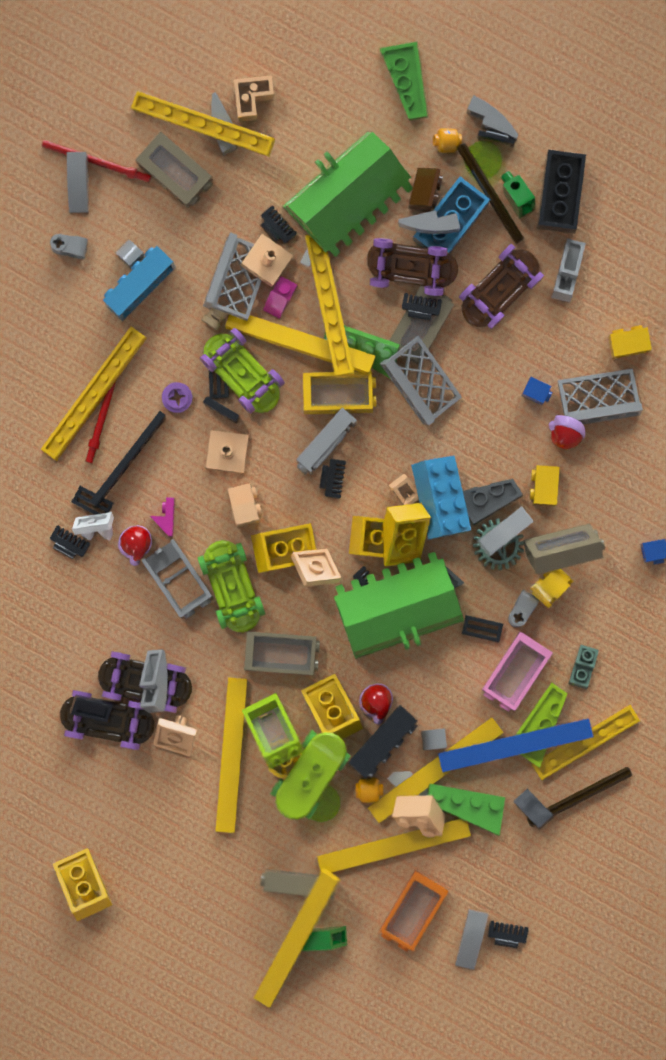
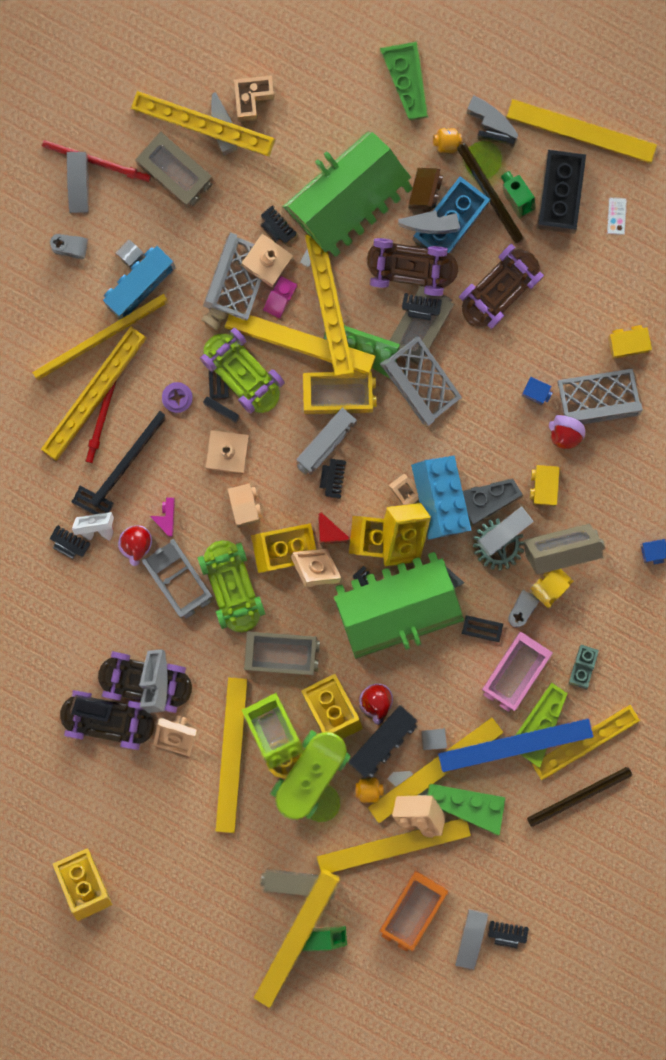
(100, 337): none -> yellow tile
(329, 532): none -> red slope
(533, 809): black tile -> none
(568, 270): light grey slope -> none
(581, 131): none -> yellow tile
(616, 216): none -> white sticker

